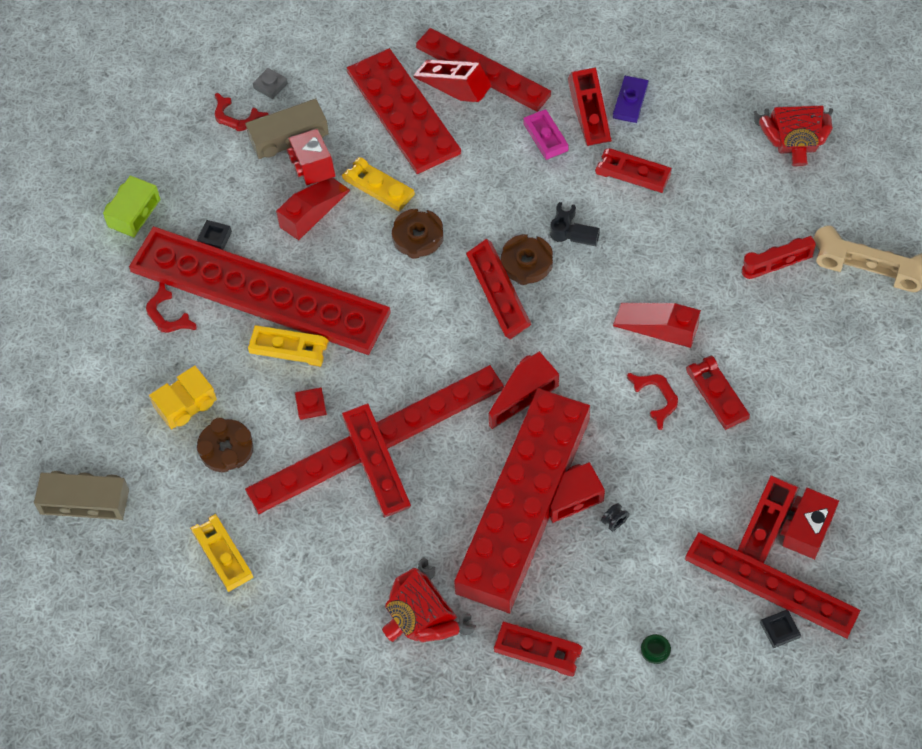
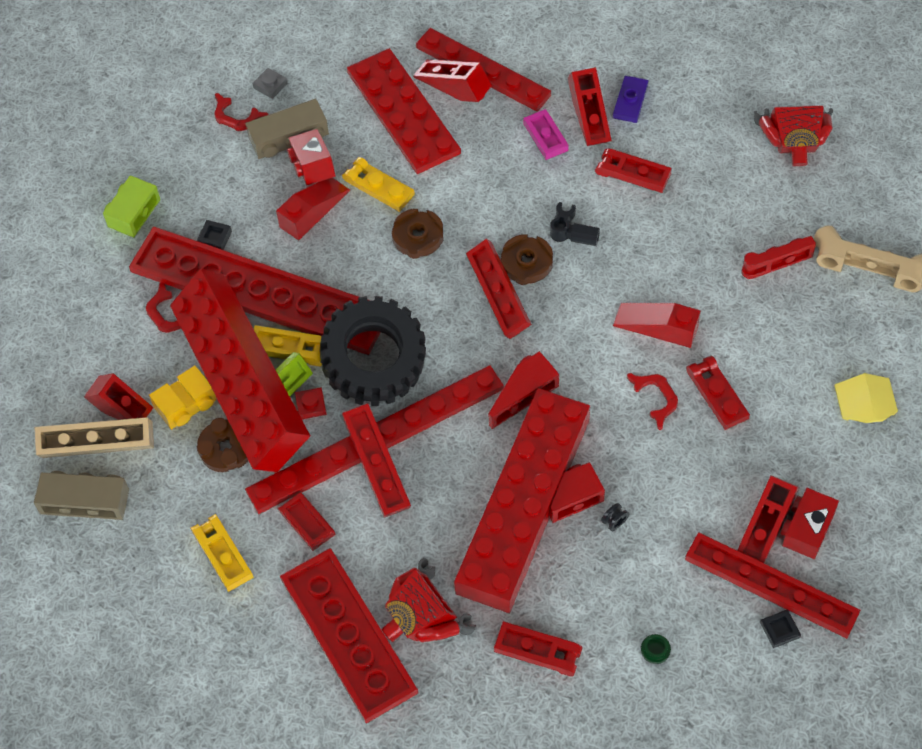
(94, 437): none -> tan brick
(117, 398): none -> red slope
(239, 371): none -> red brick
(293, 372): none -> lime plate
(306, 521): none -> red tile
(349, 635): none -> red plate
(377, 317): none -> black tyre
(866, 398): none -> light yellow slope

